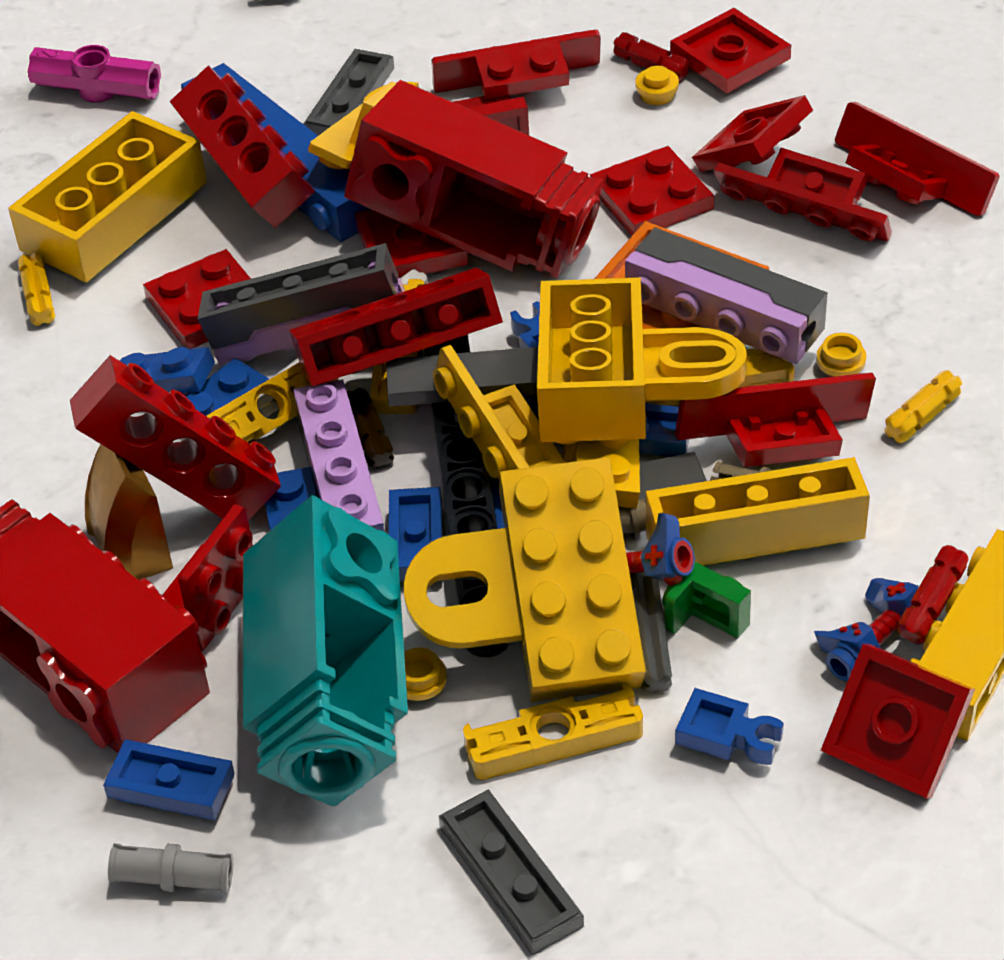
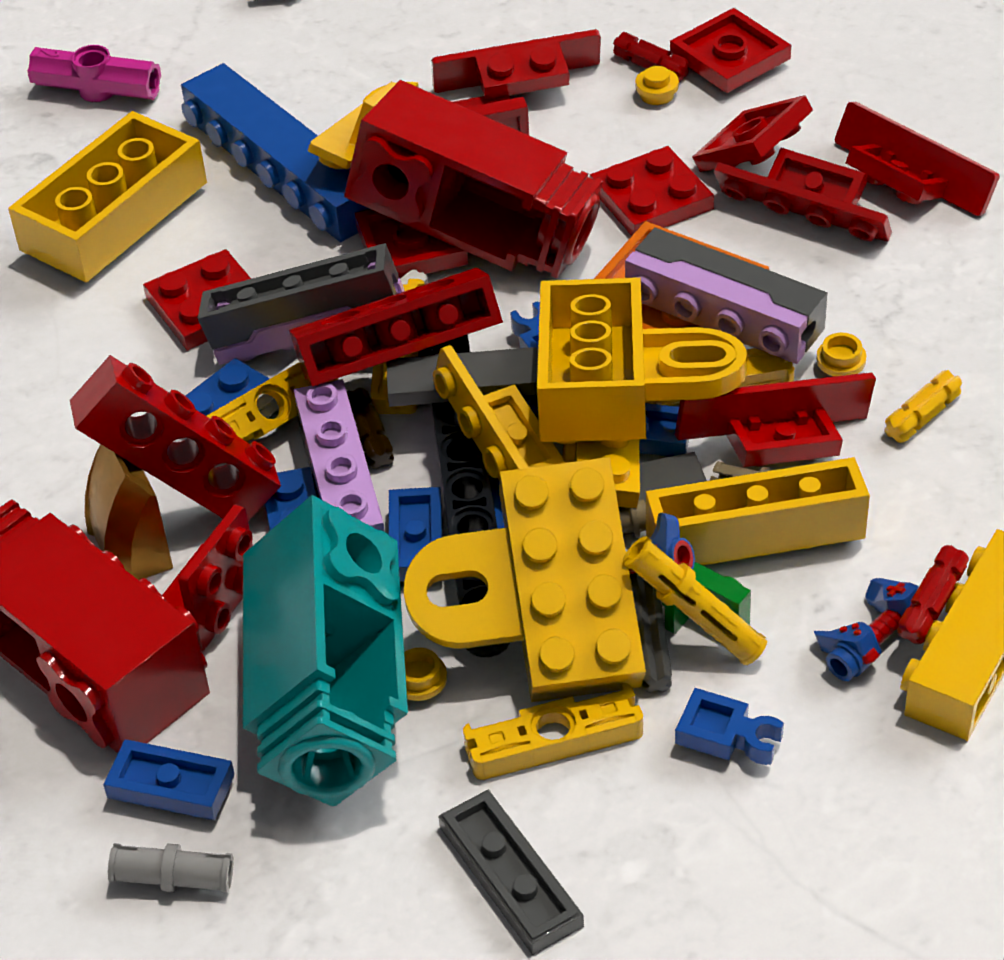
(36, 289): yellow axle -> none
(177, 369): blue plate -> none
(242, 147): red brick -> none
(356, 79): dark grey tile -> none
(679, 587): none -> yellow pin
(897, 720): red plate -> none

